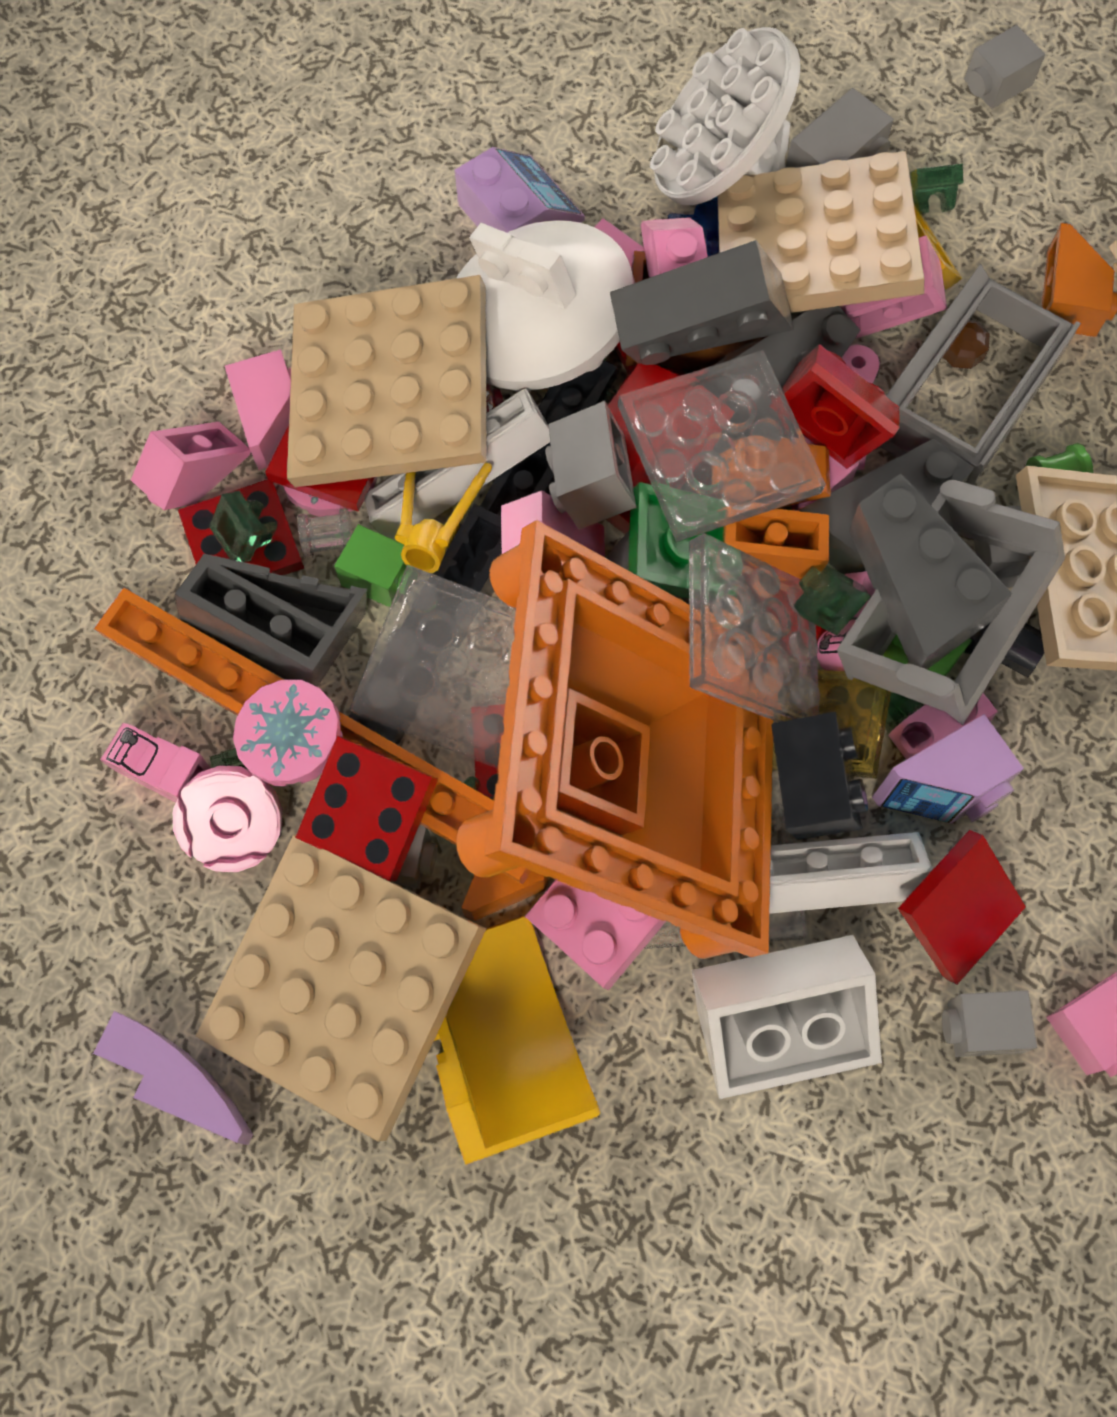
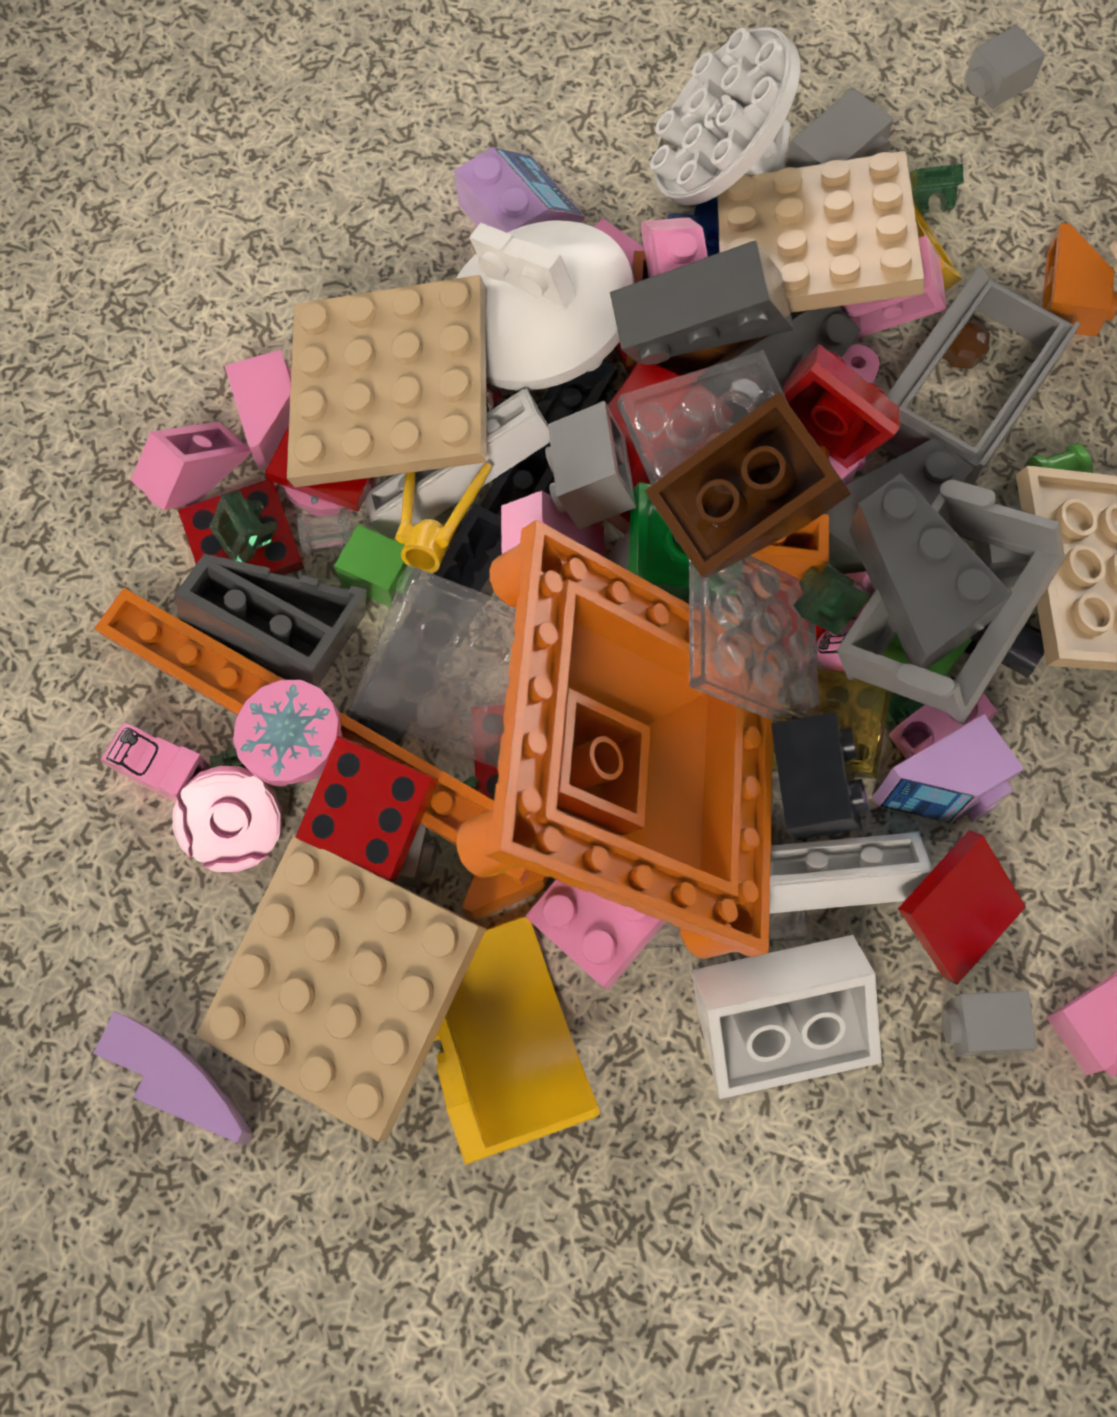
(747, 488): none -> reddish brown slope

